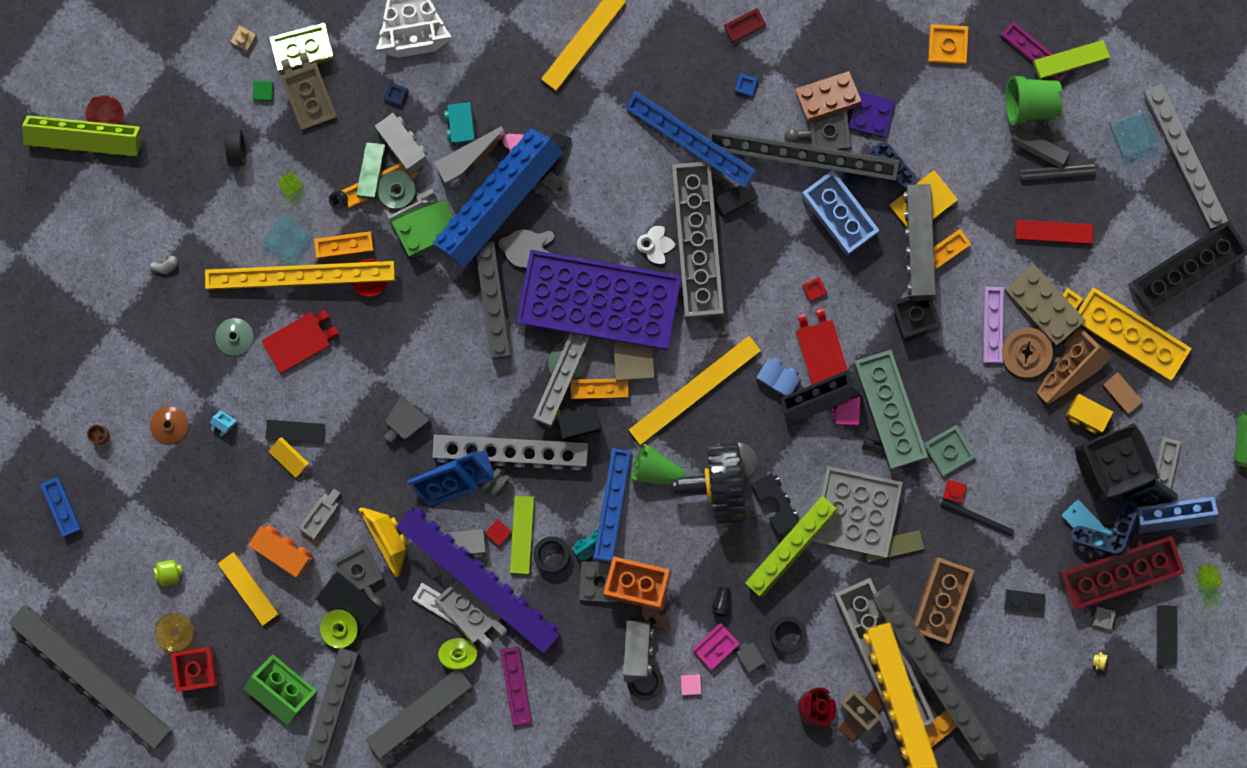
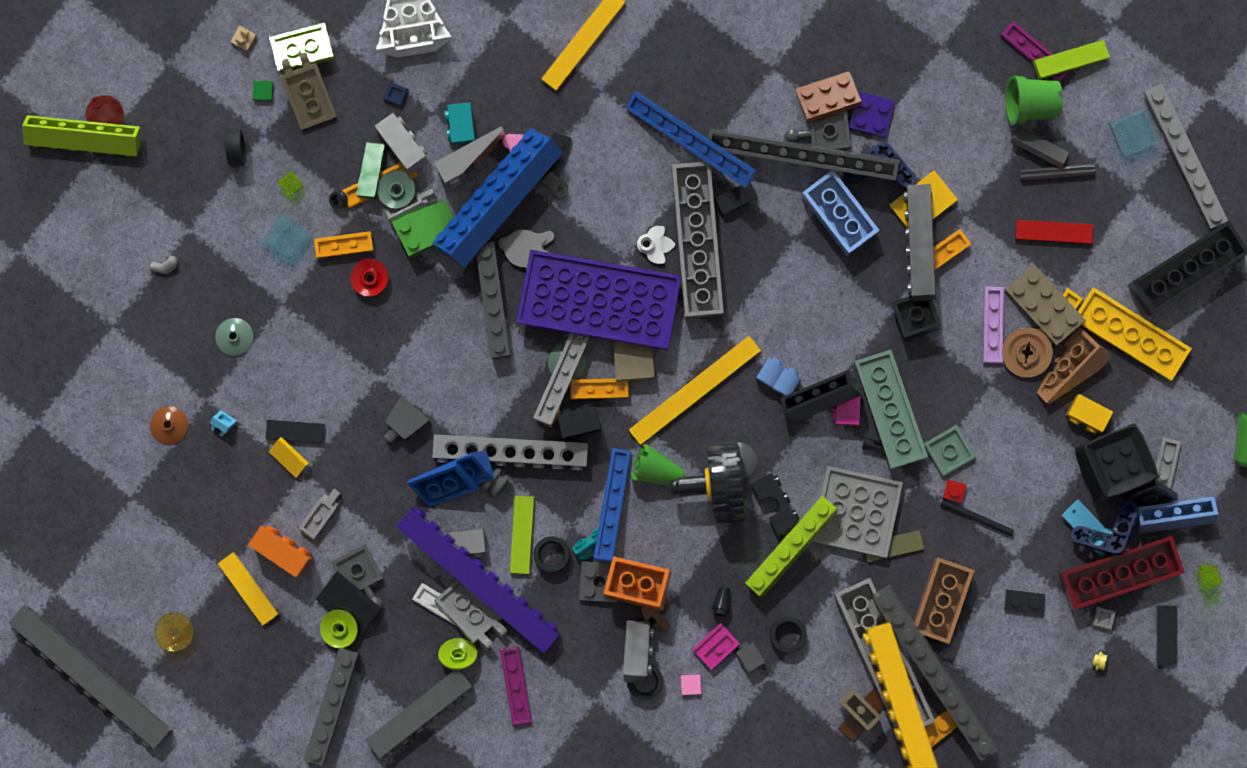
(60, 506): blue plate -> none
(94, 434): reddish brown wheel -> none
(167, 572): lime head -> none
(194, 669): red brick -> none
(280, 689): bright green slope -> none
(299, 341): red tile -> none
(300, 275): yellow plate -> none
(387, 538): yellow wedge -> none
(498, 532): red tile -> none
(744, 25): dark red tile -> none
(746, 85): blue tile -> none
(814, 289): red tile -> none
(817, 707): dark red cylinder -> none
(820, 348): red tile -> none
(948, 44): light orange tile -> none
(1122, 393): medium nougat tile -> none

